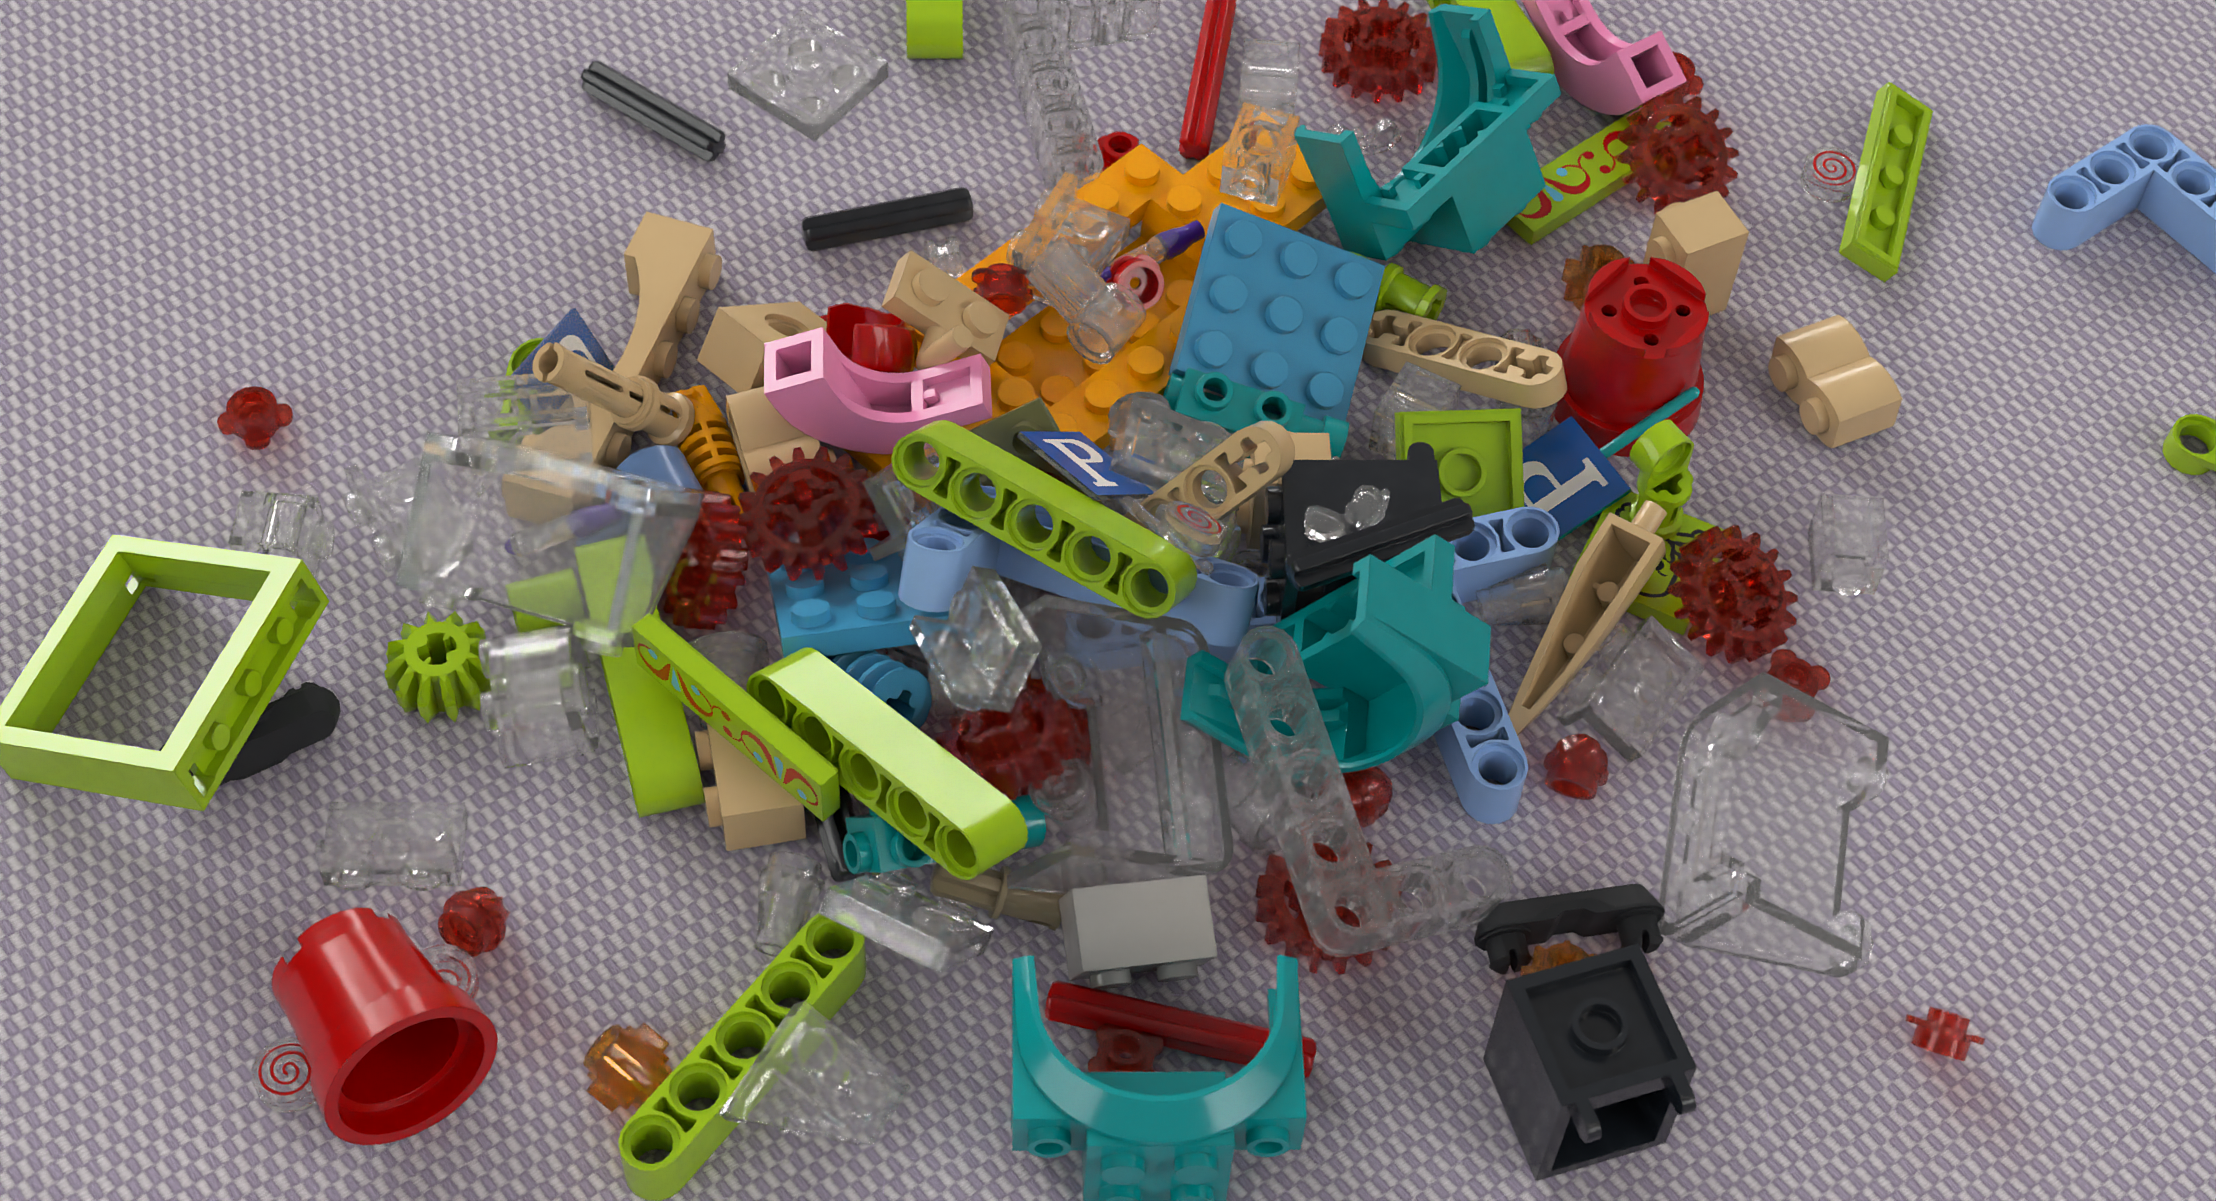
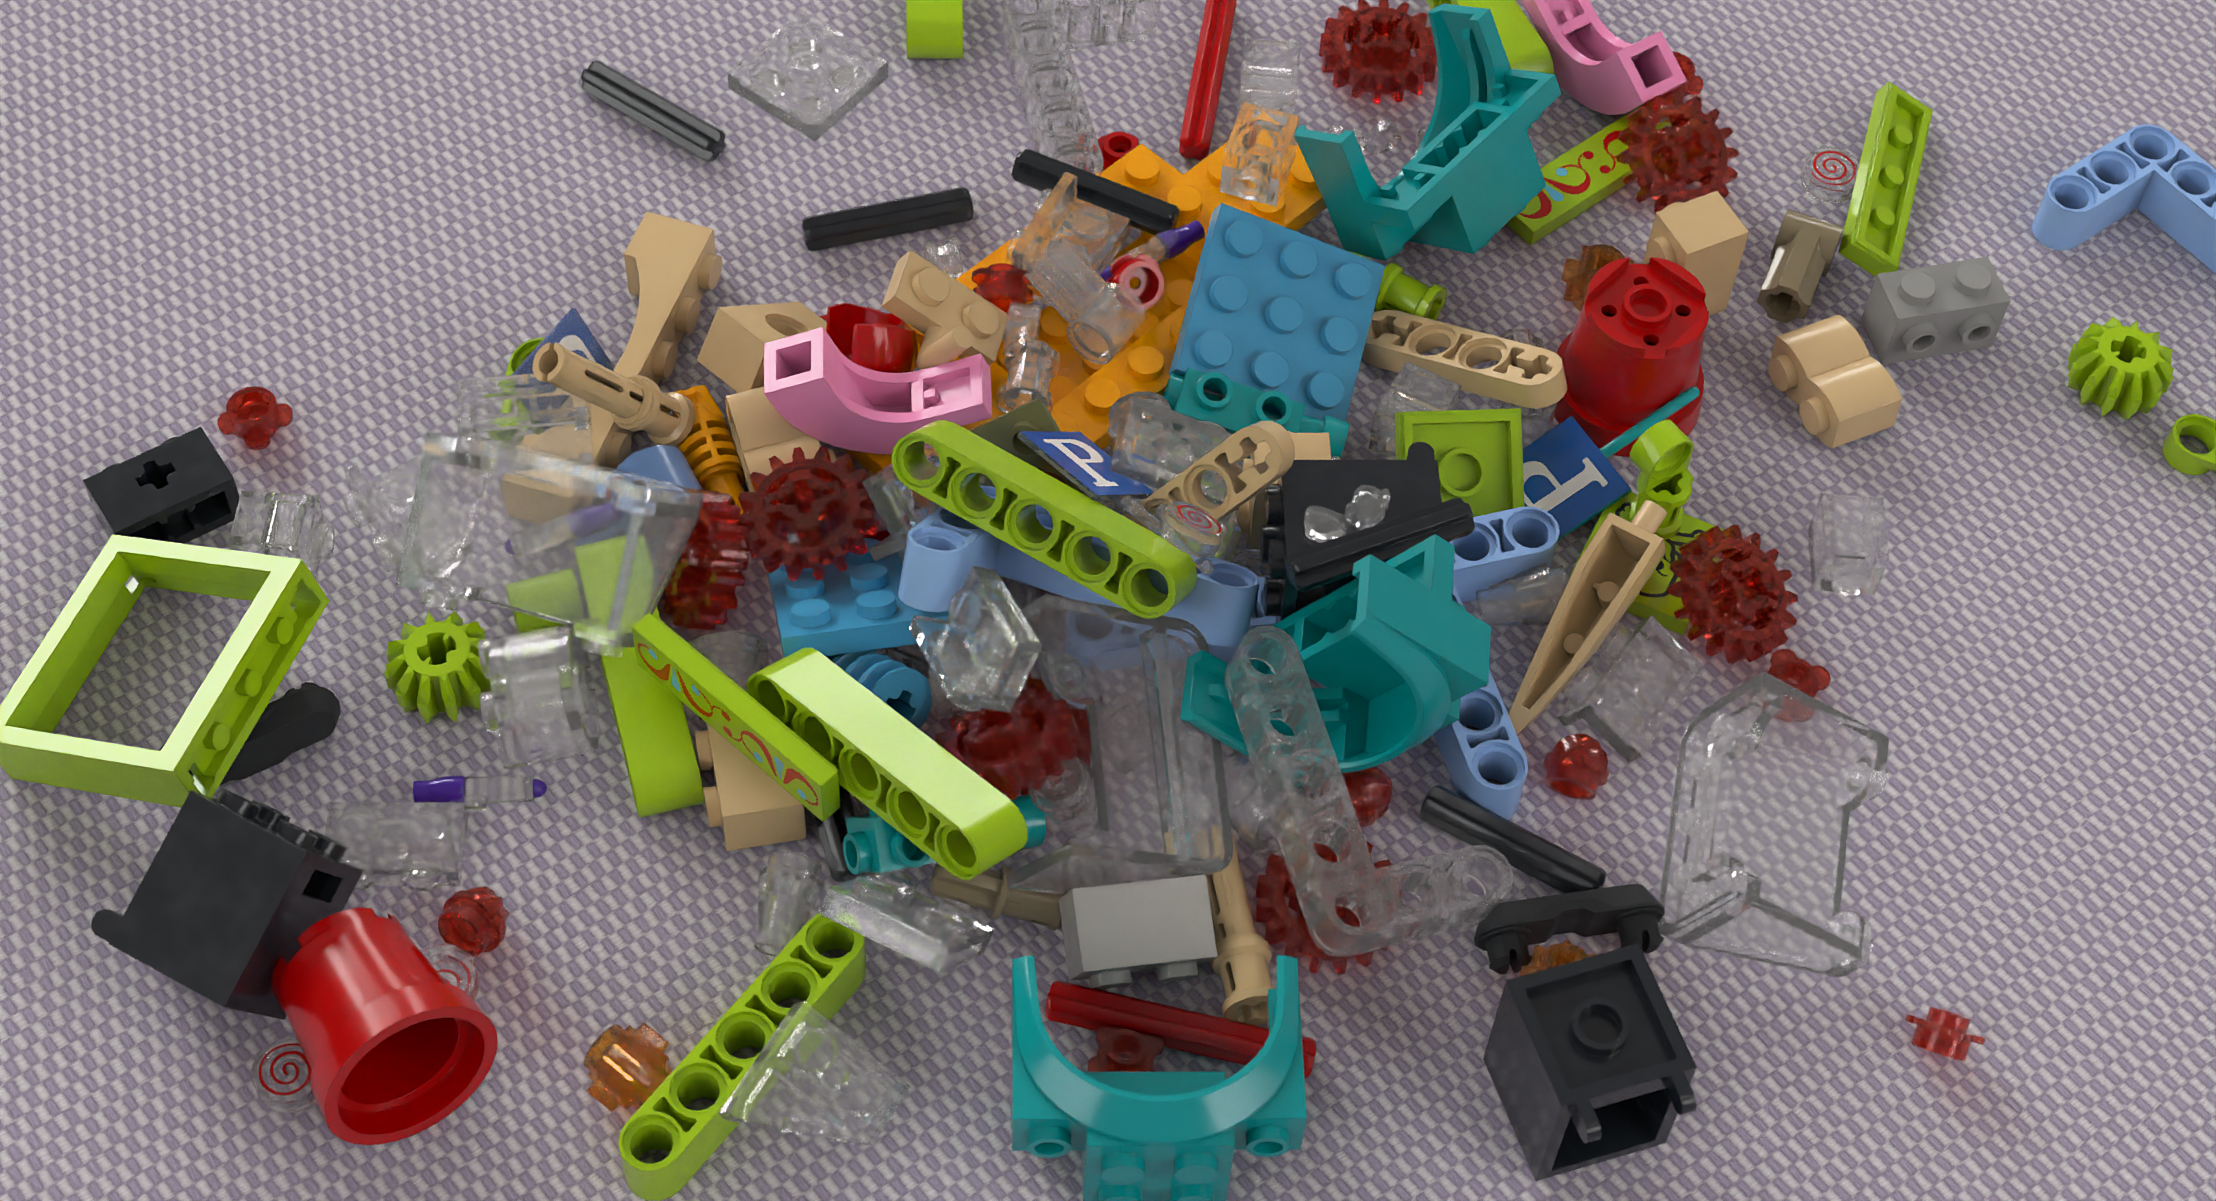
(166, 491): none -> black brick
(230, 899): none -> black container
(479, 790): none -> clear piece
(1027, 359): none -> clear connector
(1142, 209): none -> black axle
(1240, 950): none -> tan pin
(1520, 847): none -> black axle
(1800, 258): none -> dark tan piece
(1934, 310): none -> light grey brick
(2120, 368): none -> lime gear

